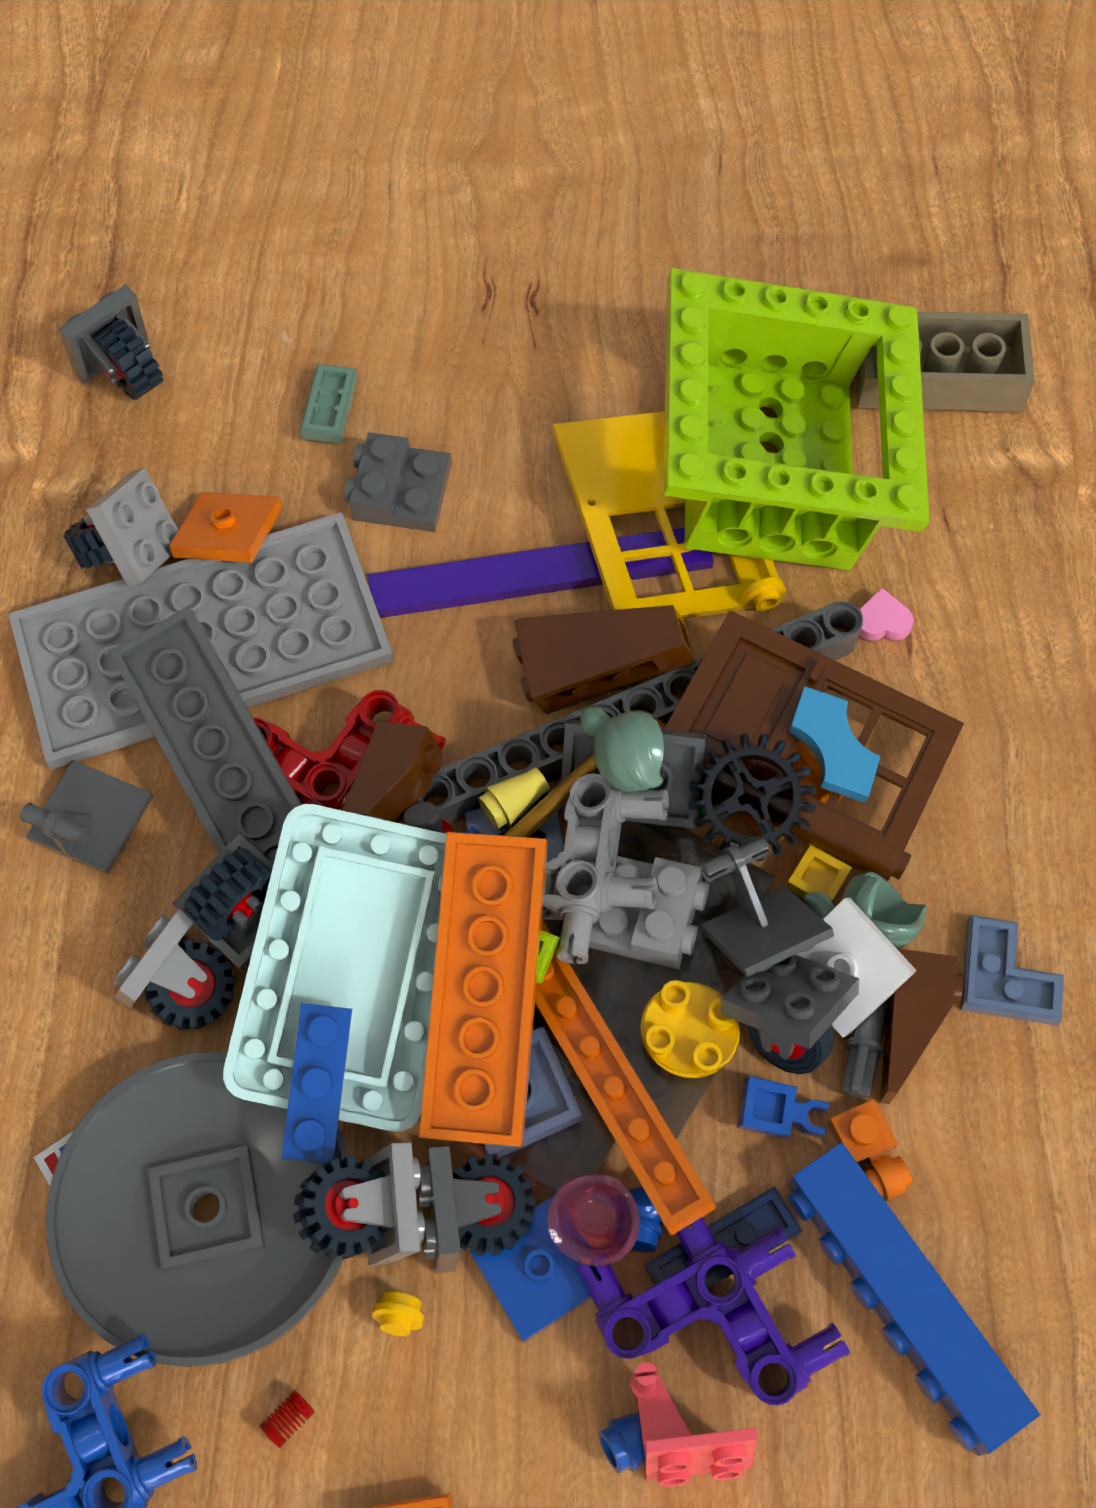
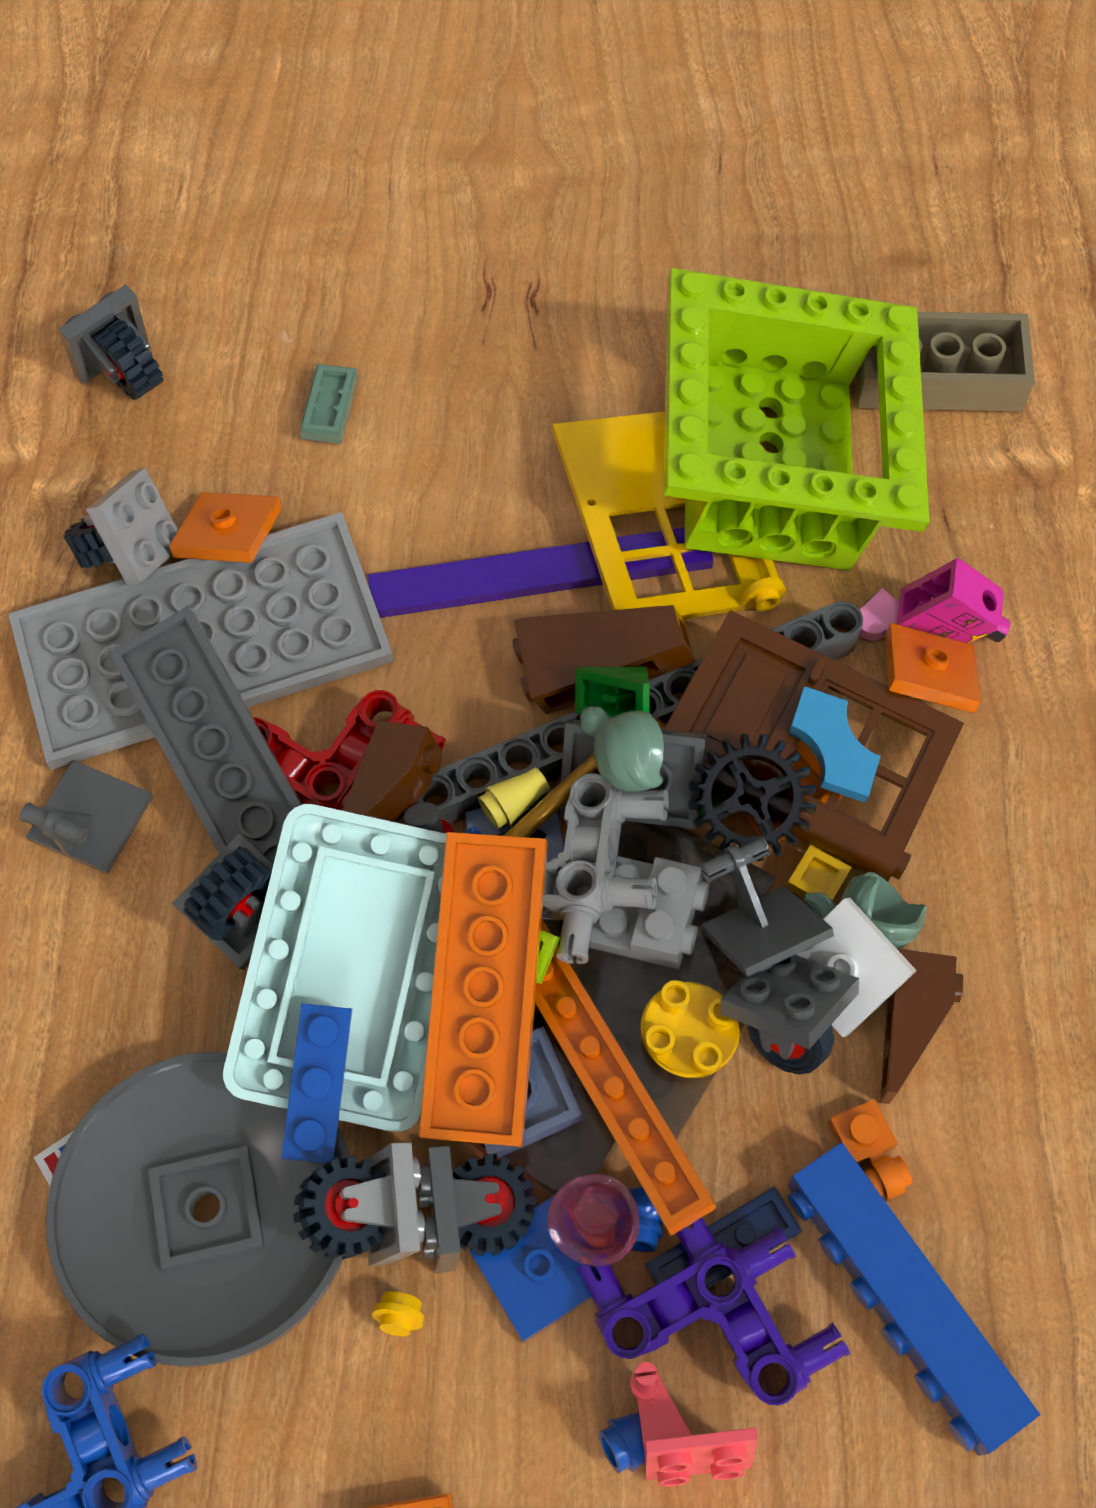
(182, 982): plate -> none
(300, 1404): red piece -> none
(397, 483): dark grey plate -> none
(612, 689): none -> green slope
(772, 1109): blue plate -> none
(864, 1053): dark grey axle -> none
(932, 668): none -> orange plate
(954, 604): none -> dark pink torso
(998, 987): sand blue tile -> none

